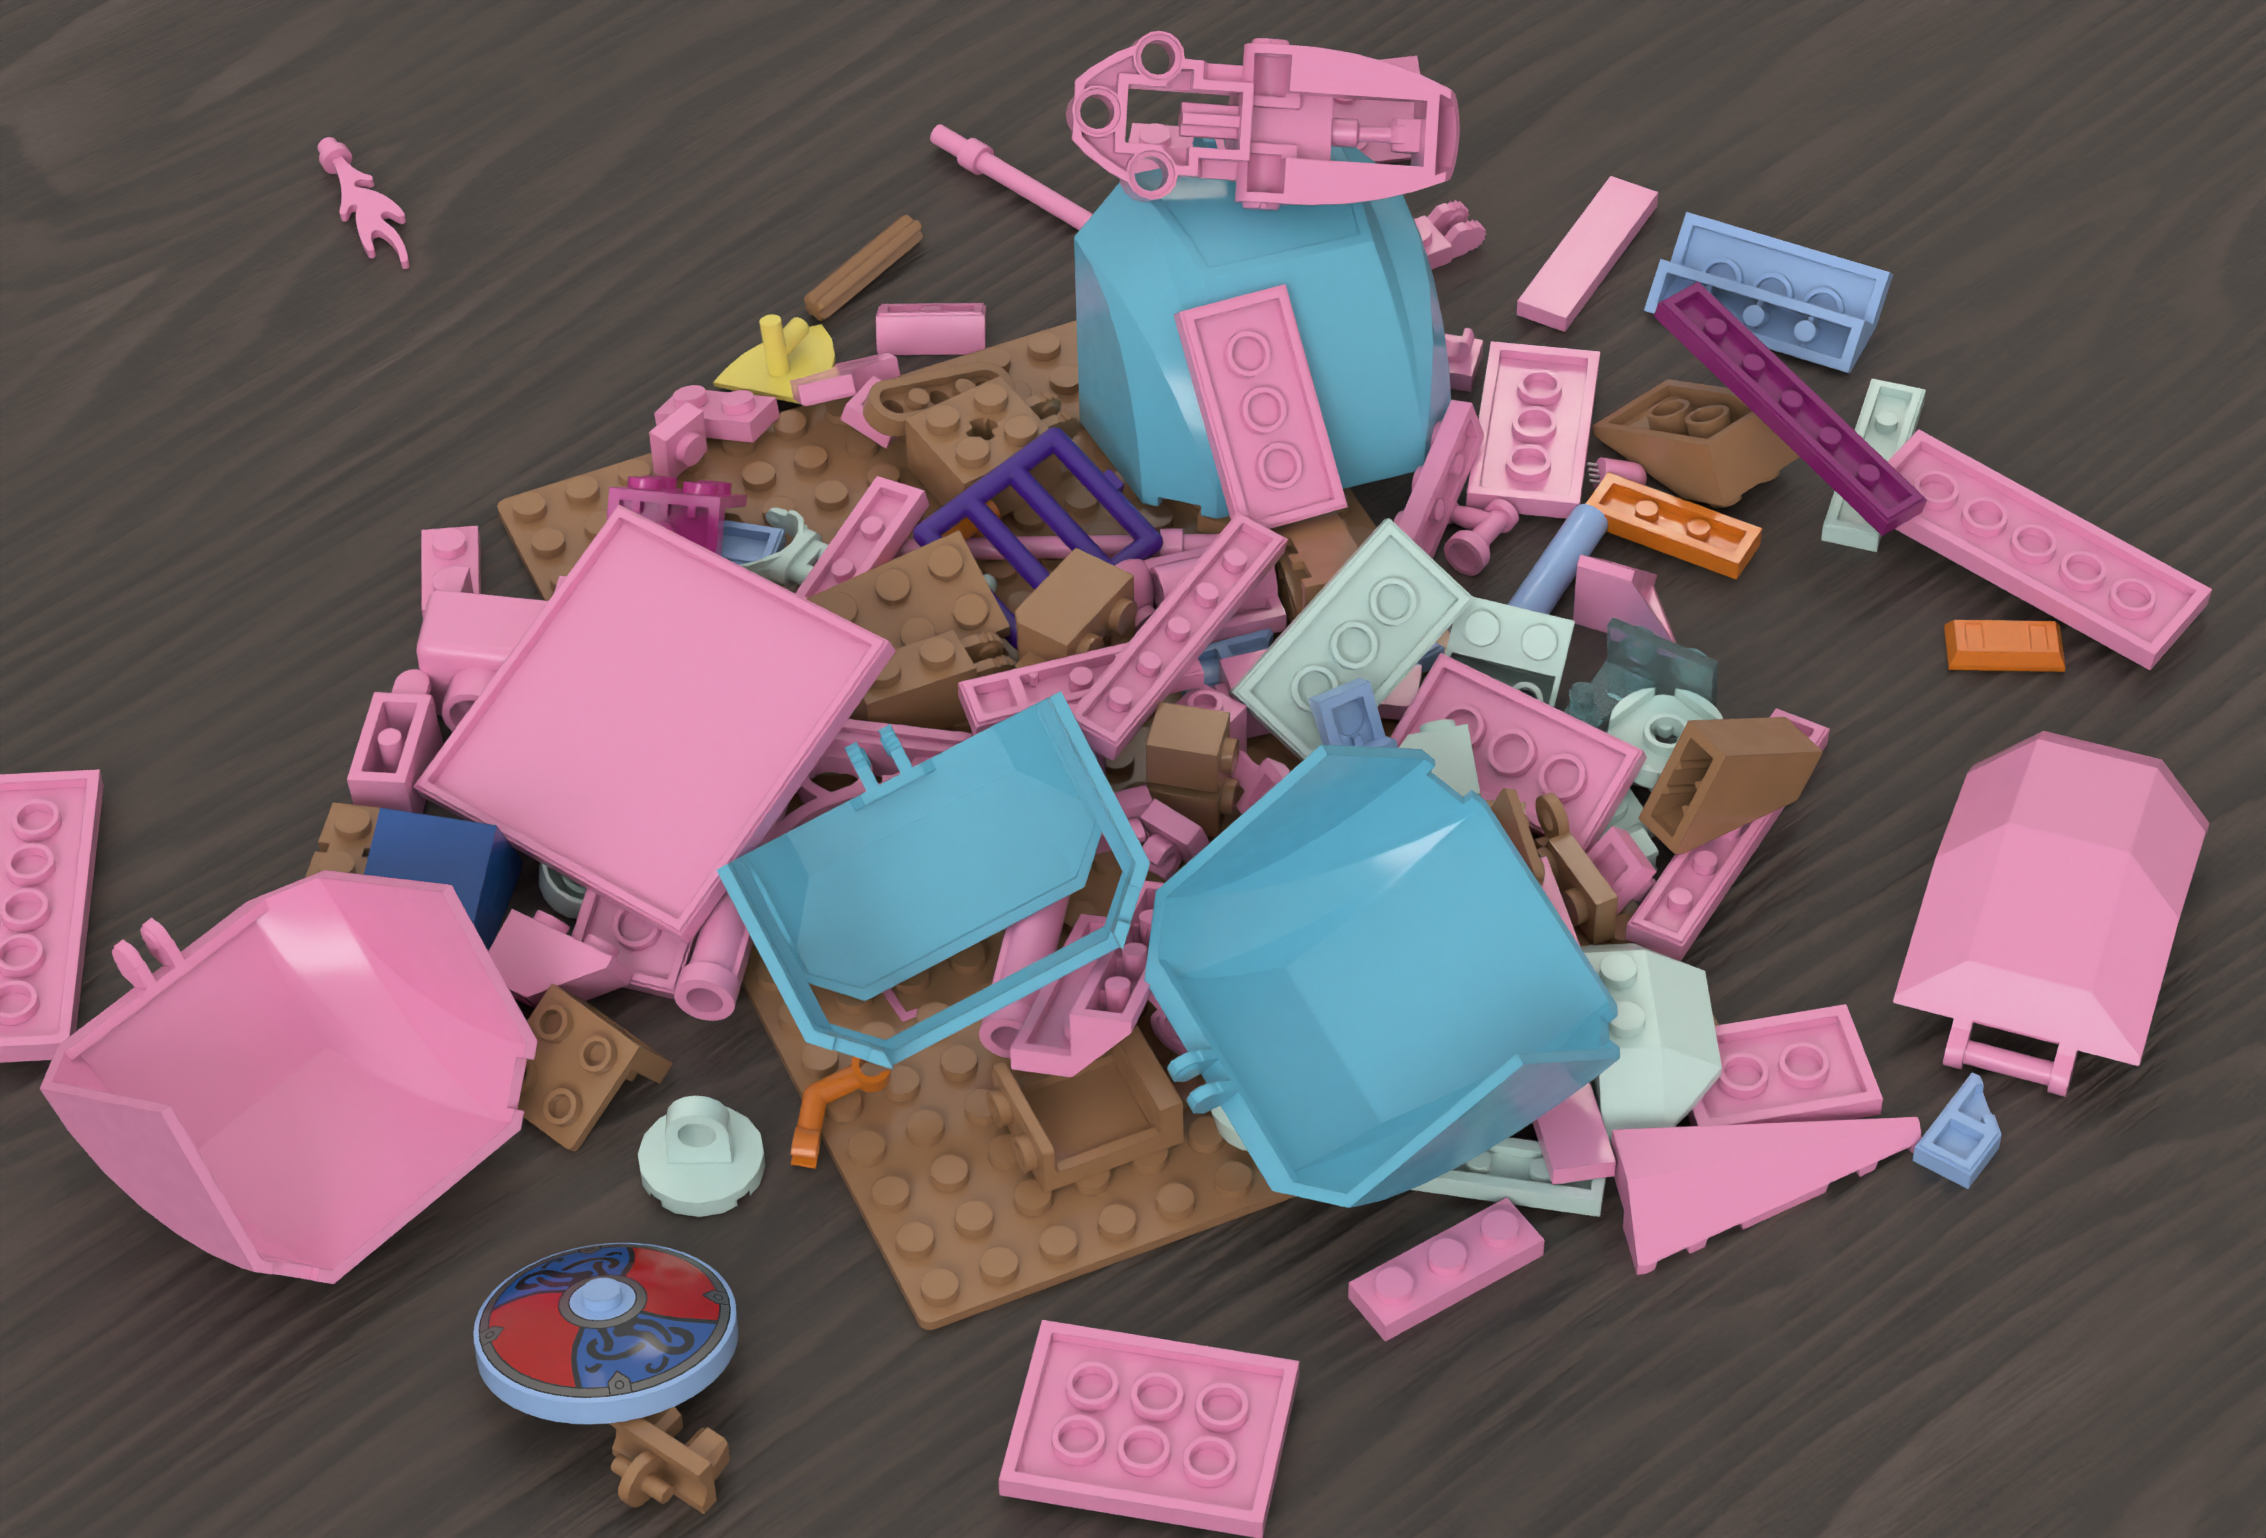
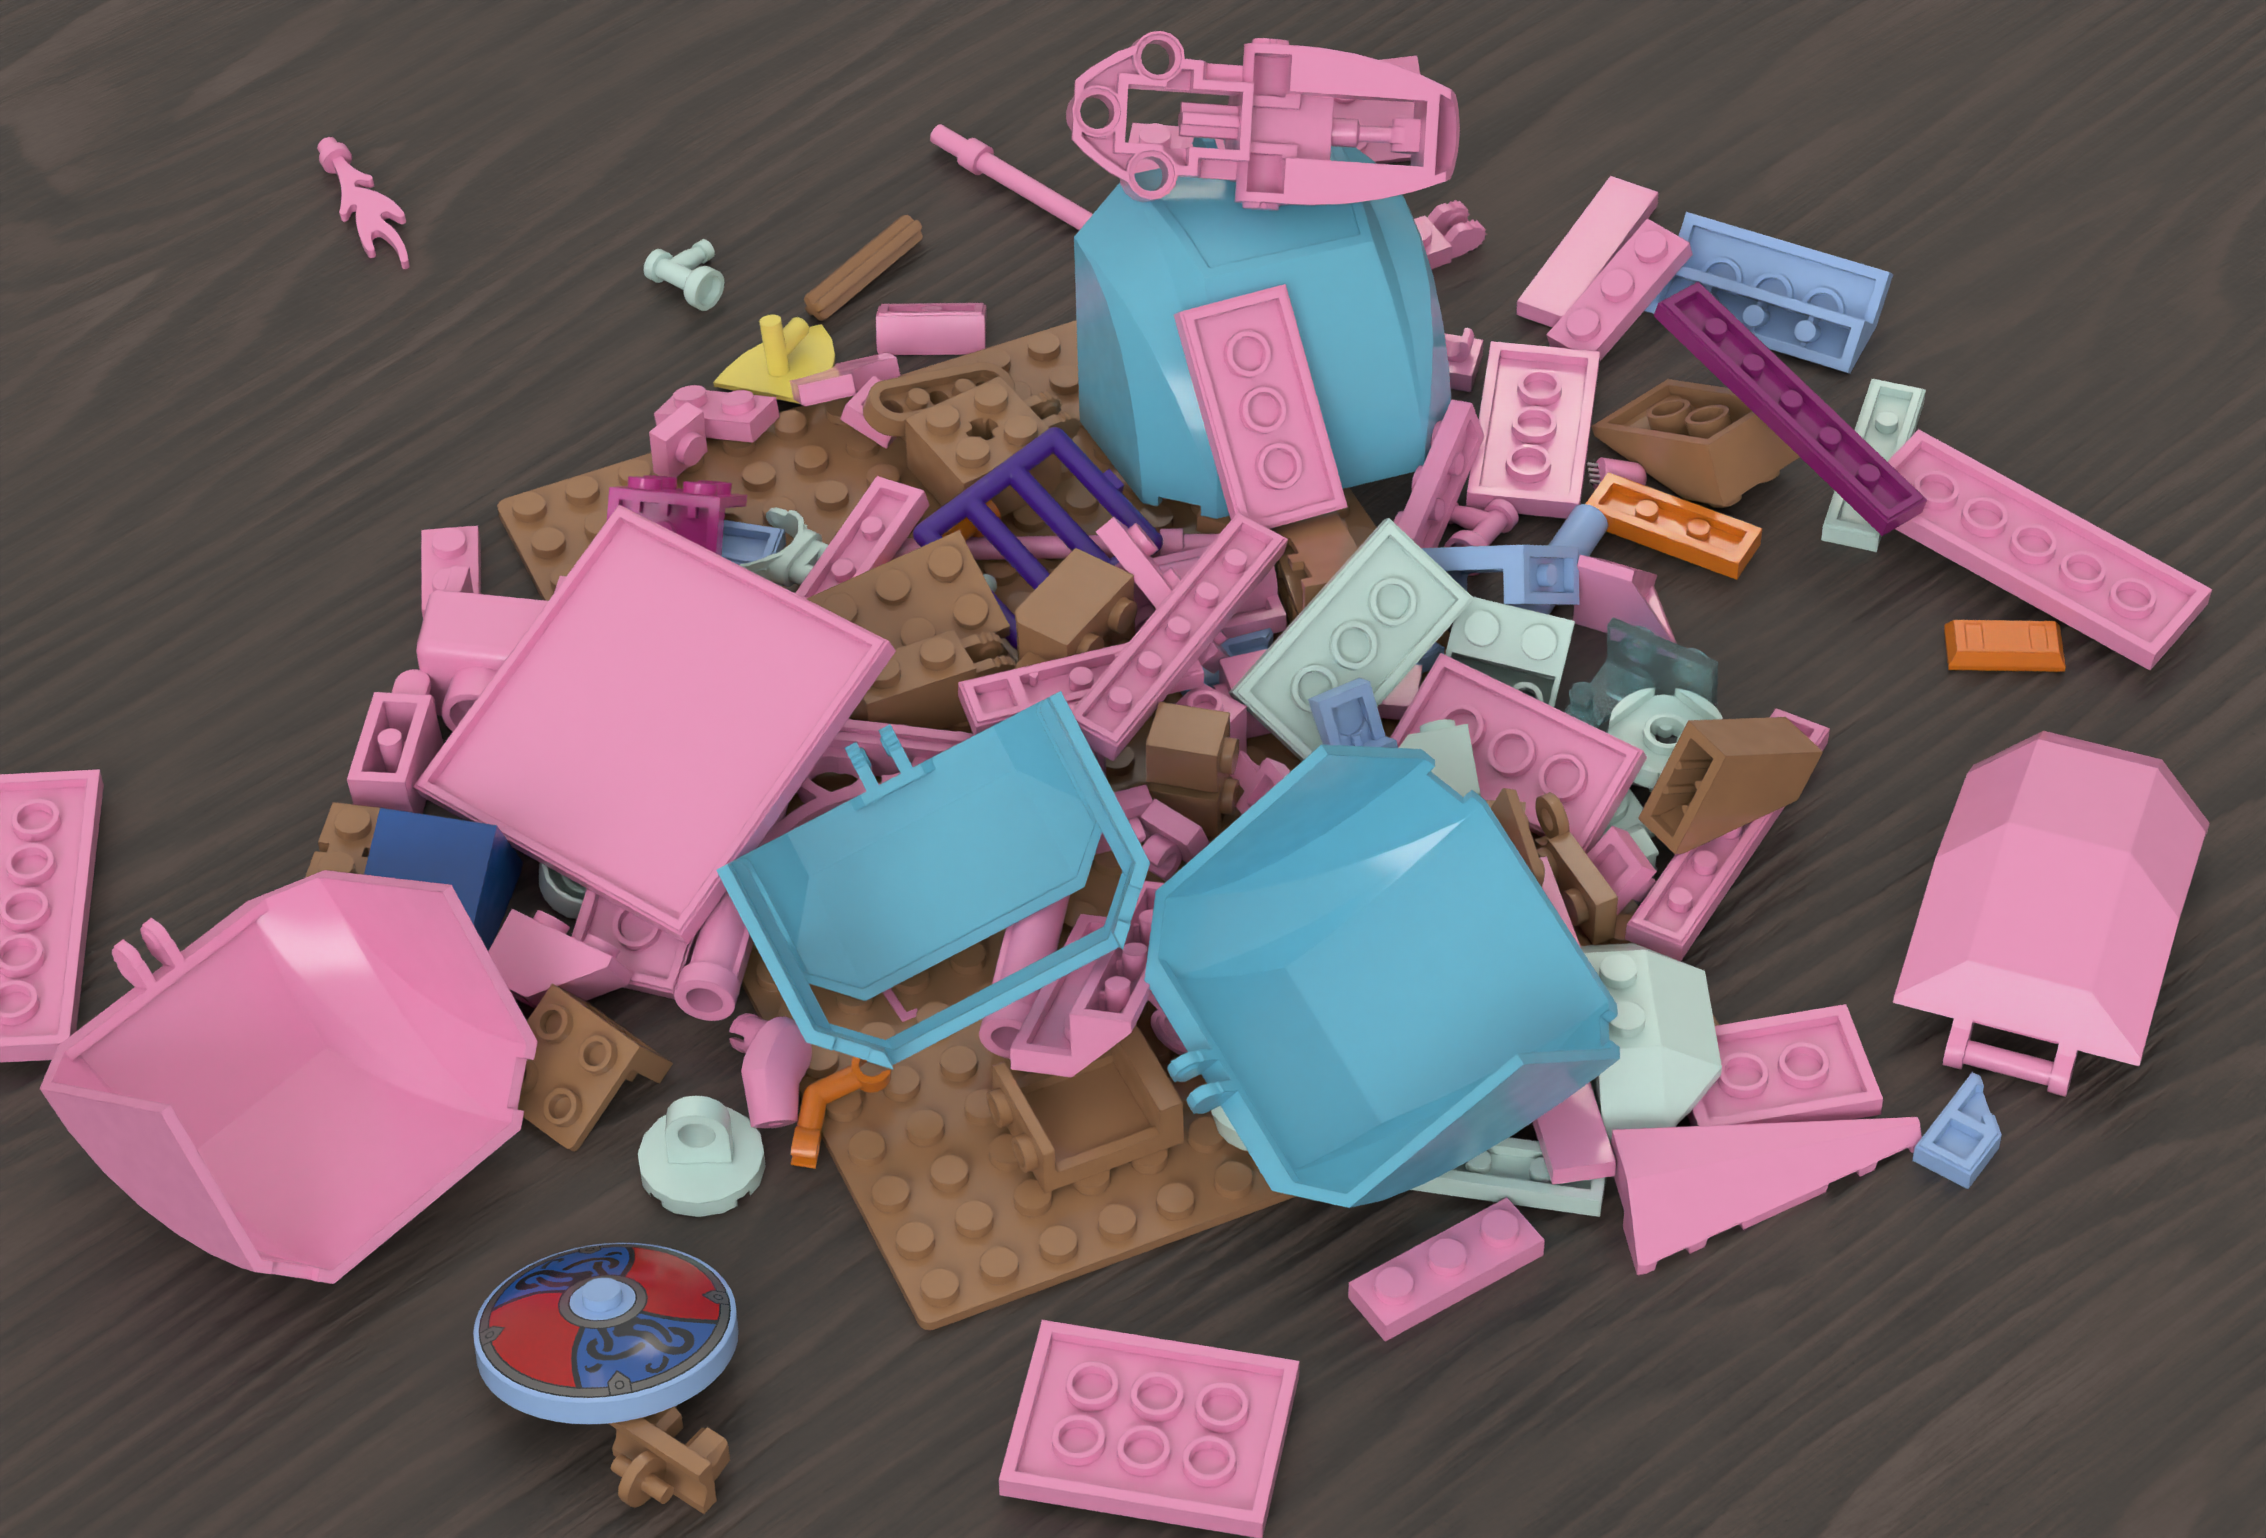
(700, 285): none -> light aqua piece
(771, 1067): none -> bright pink arm
(1134, 552): none -> bright pink plate
(1529, 571): none -> light blue panel
(1621, 290): none -> bright pink plate

